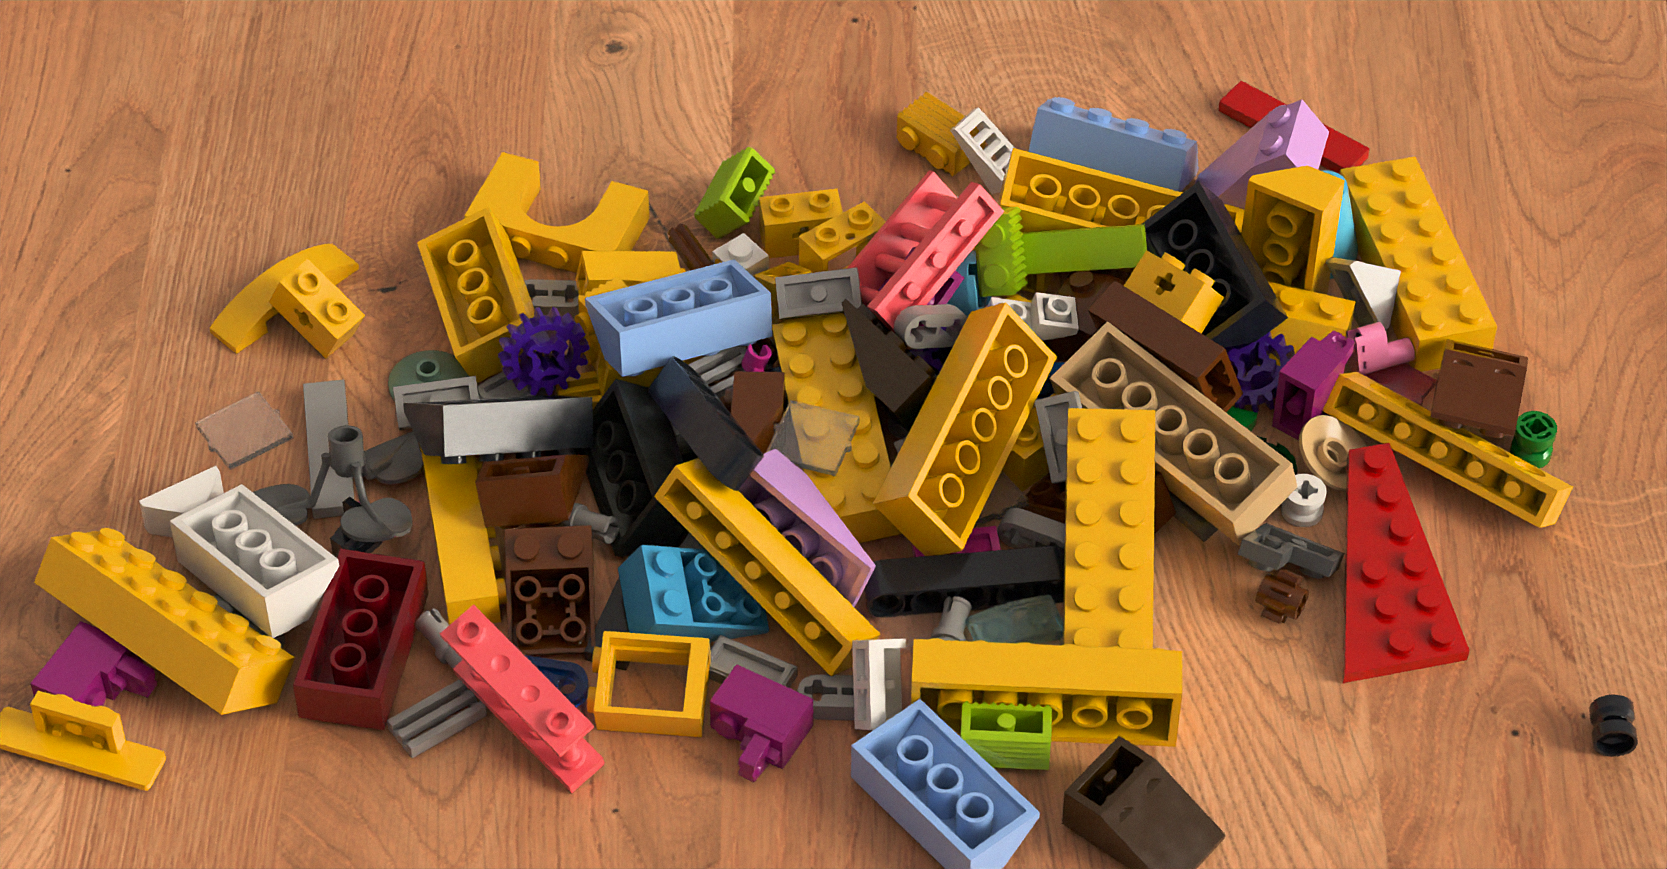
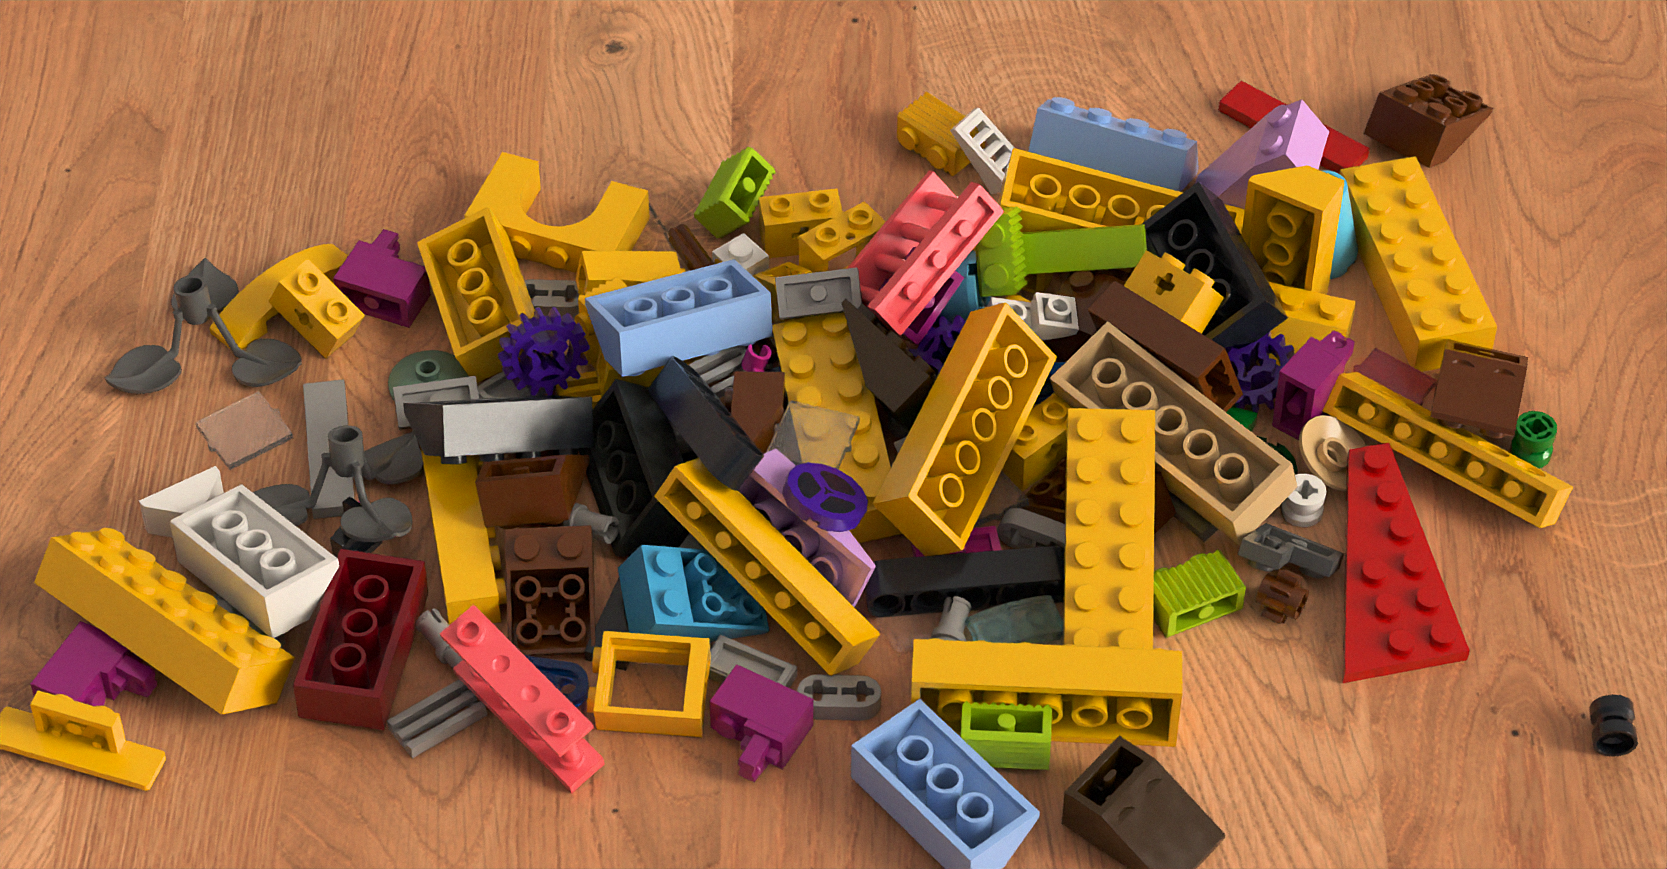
(197, 299): none -> dark grey plant
(383, 283): none -> magenta hinge
(825, 496): none -> dark purple tile
(876, 681): white hinge -> none
(933, 318): light grey beam -> none
(1053, 423): light grey plate -> none
(1196, 593): none -> lime brick
(1370, 286): light grey slope -> none
(1374, 353): bright pink piece -> none
(1426, 119): none -> reddish brown slope

